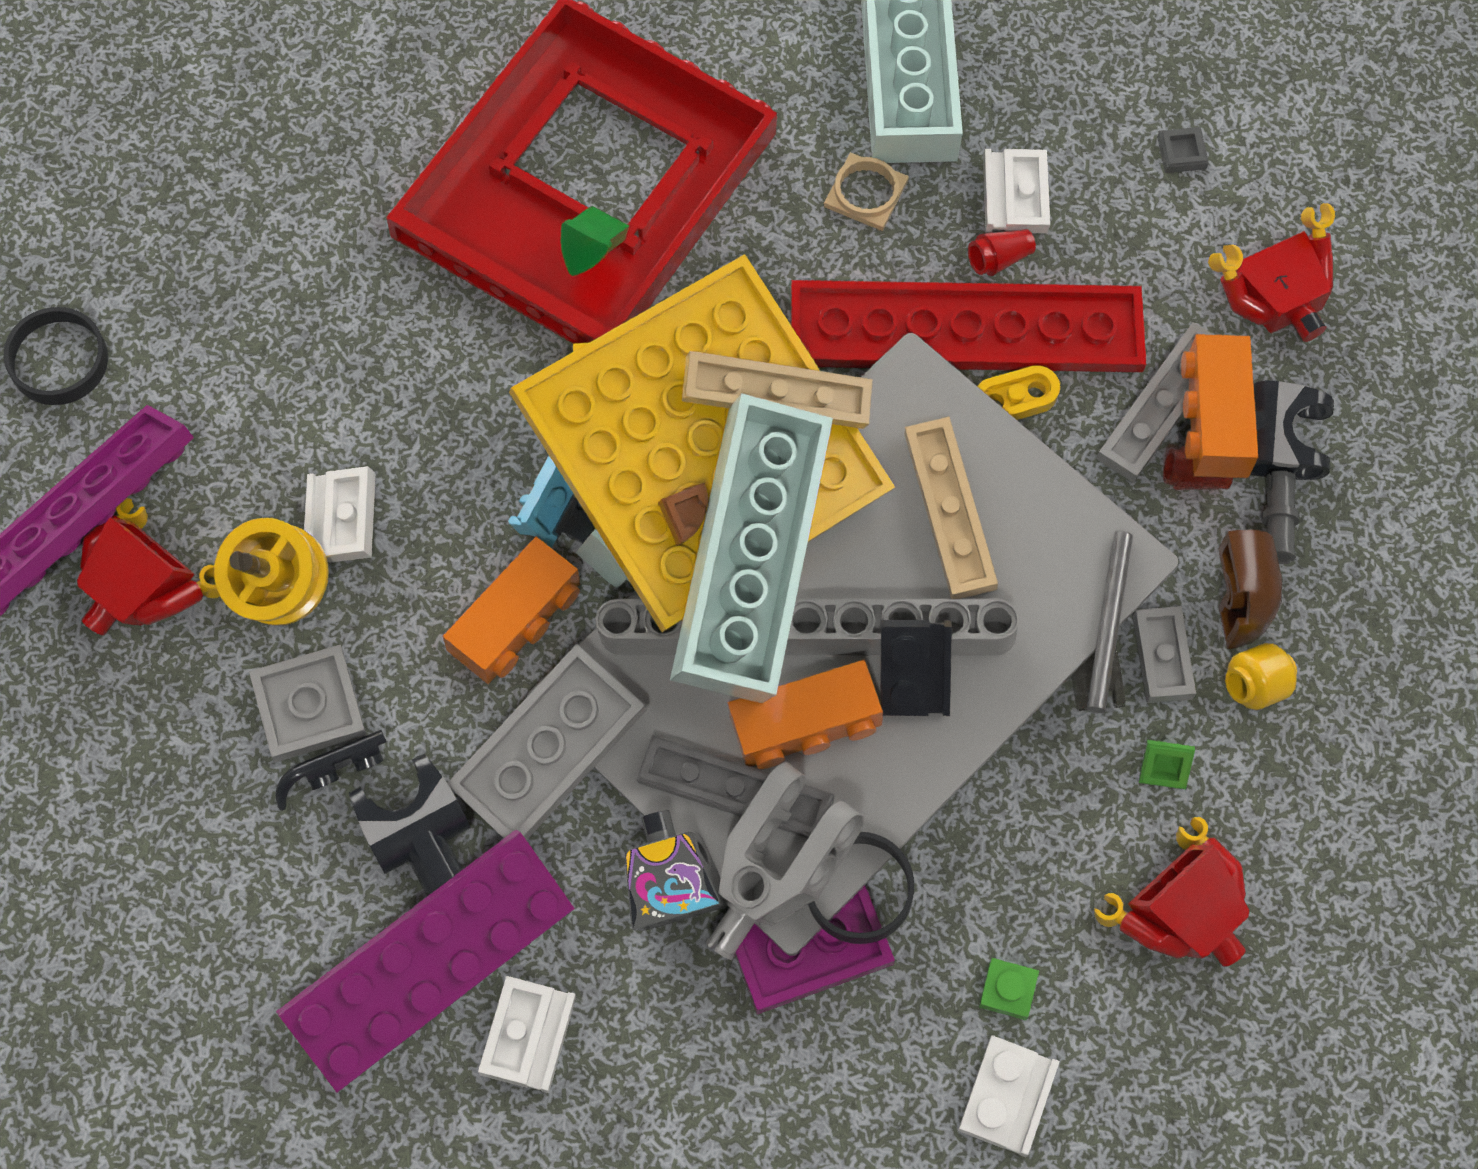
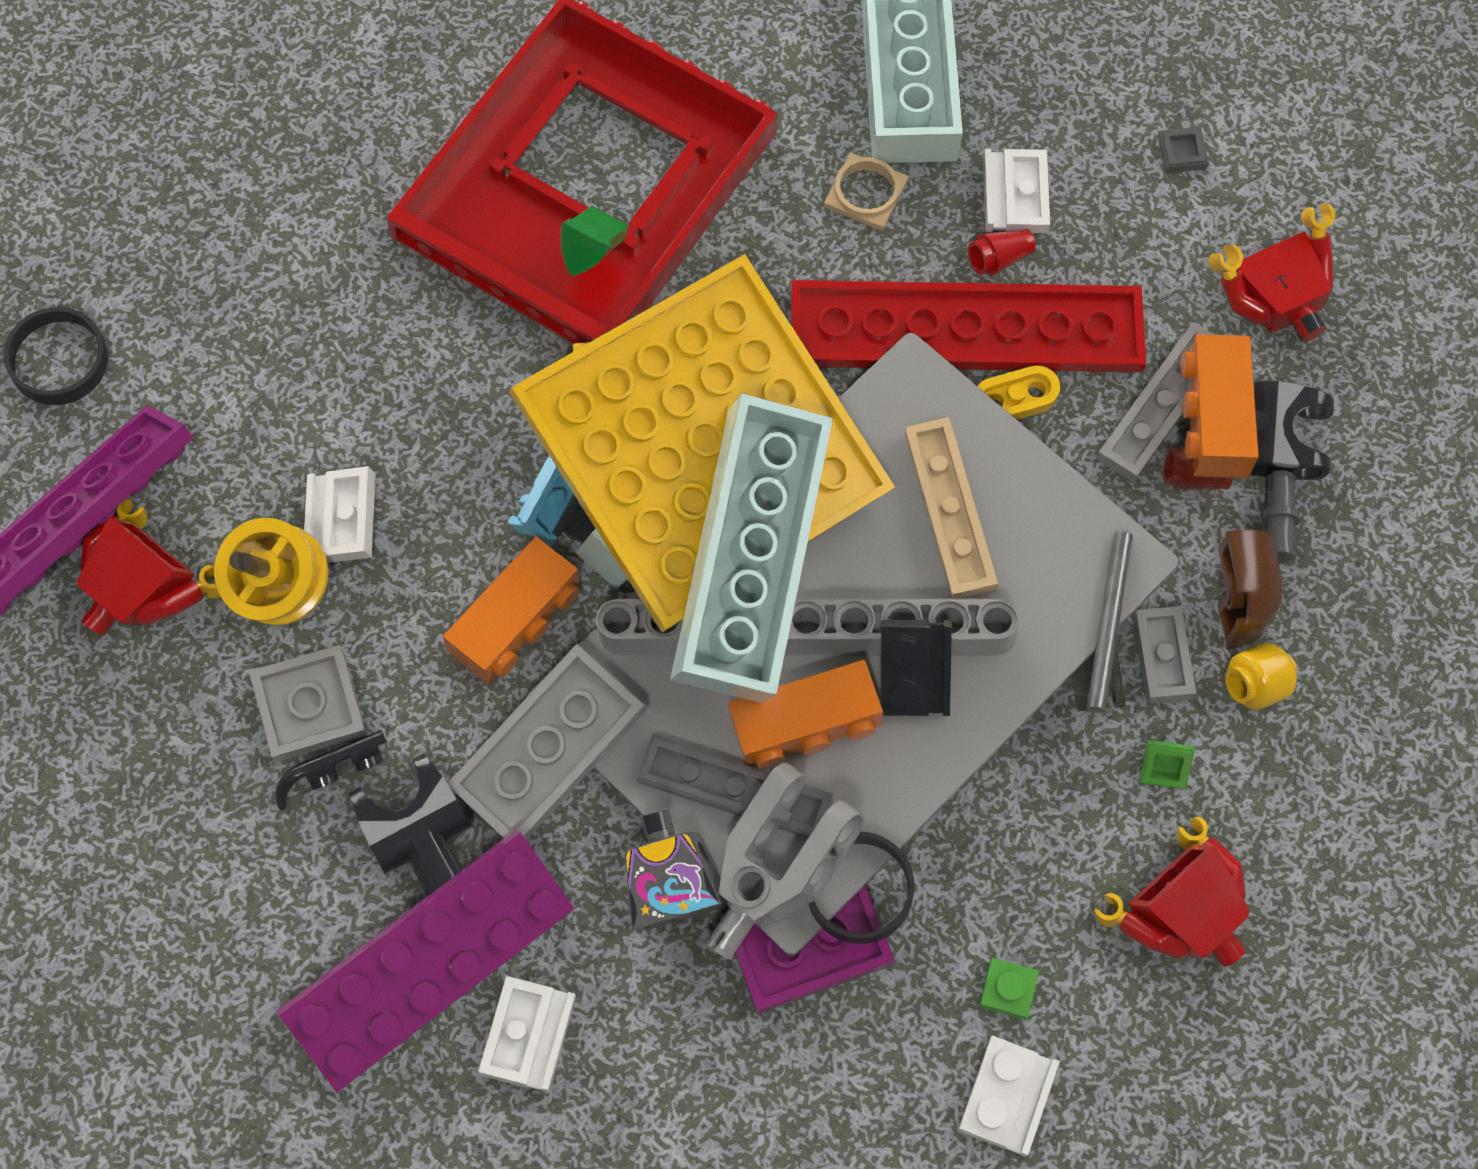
(685, 512): dark orange tile -> none
(722, 379): tan plate -> none

